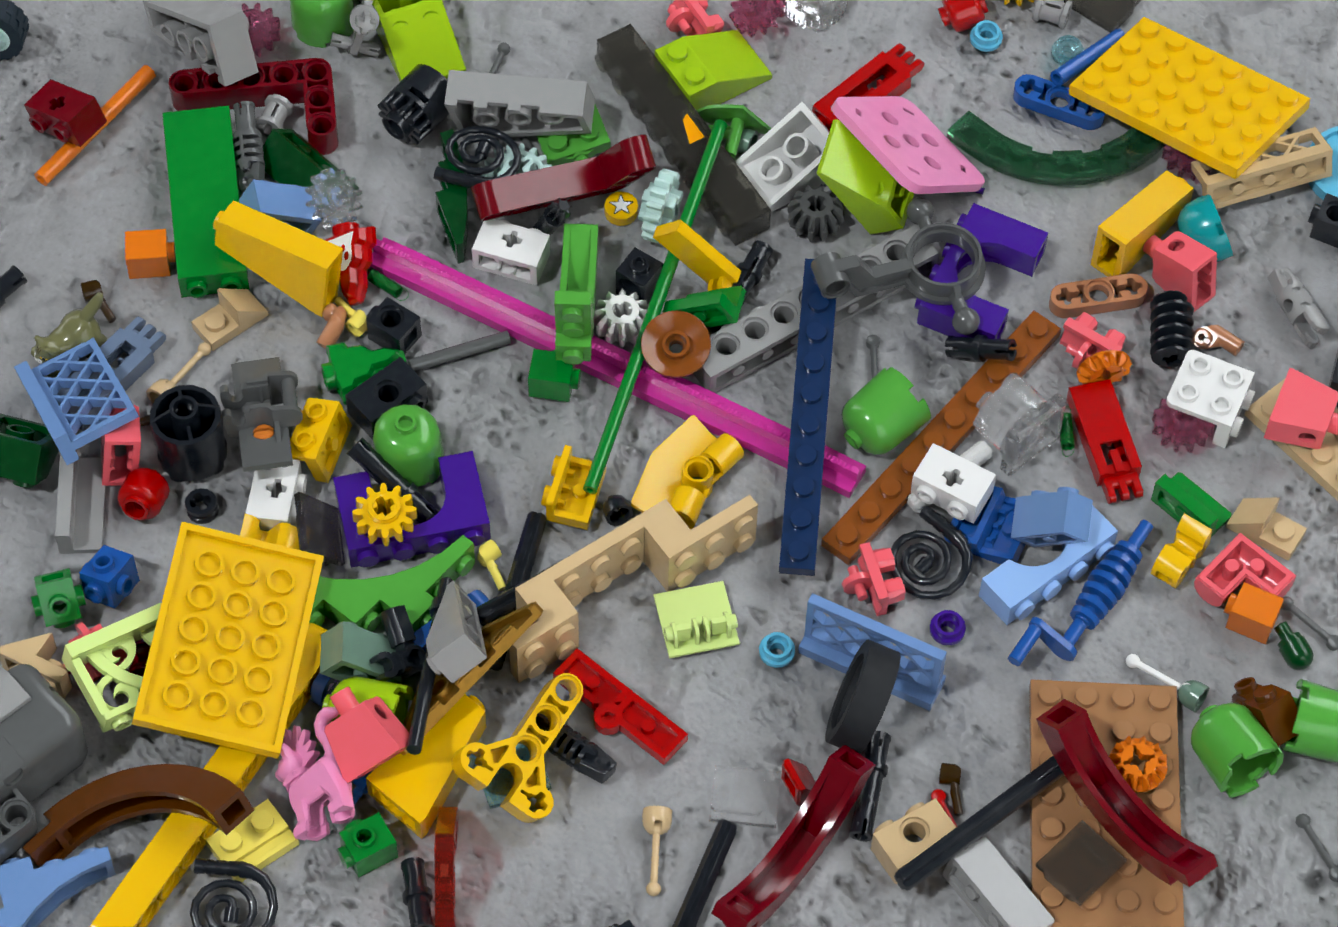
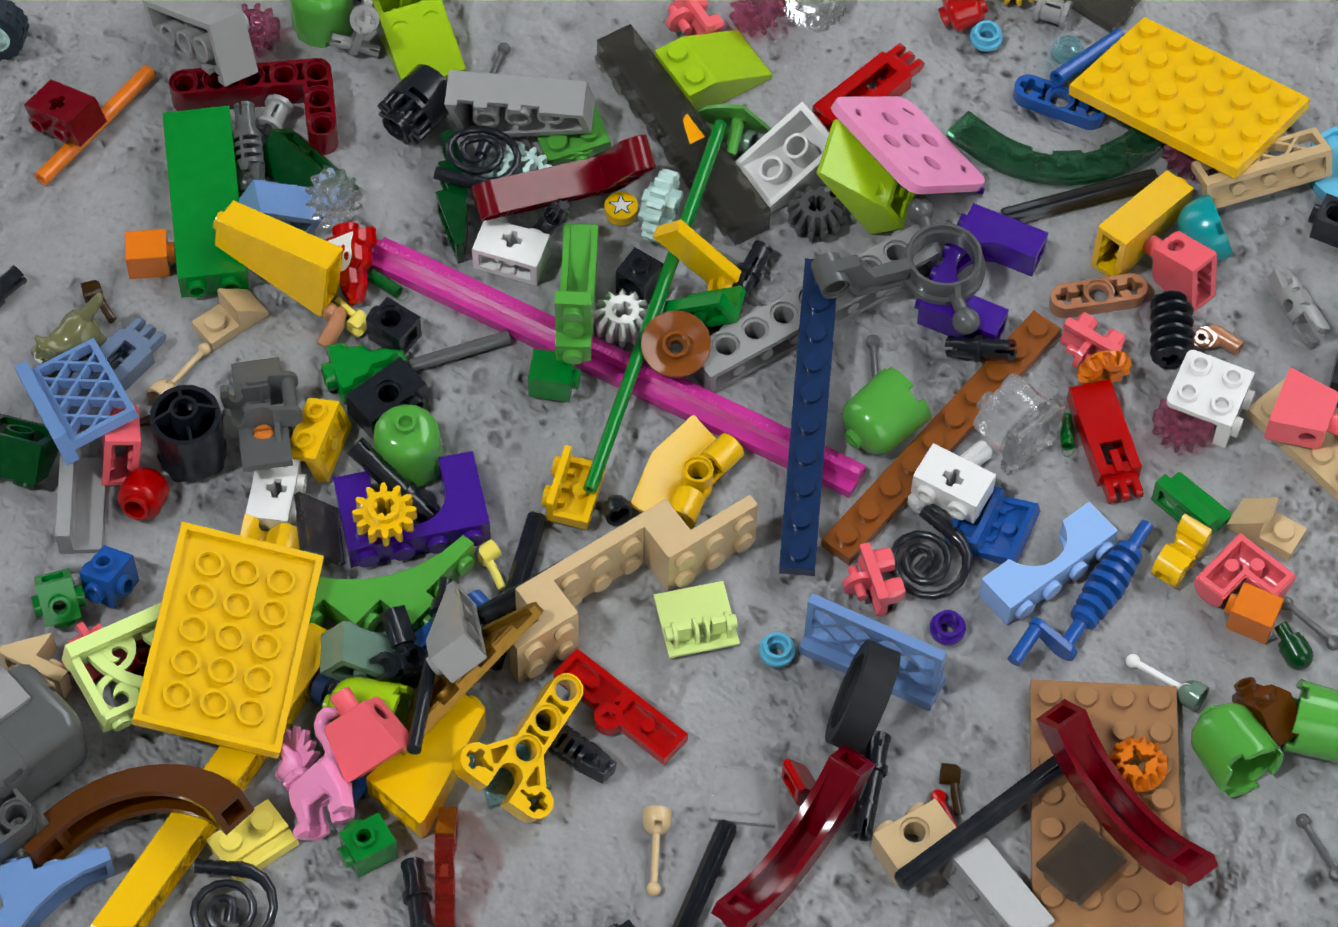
(194, 513): black bush -> none
(1052, 518): medium blue brick -> none
(1080, 197): none -> black axle

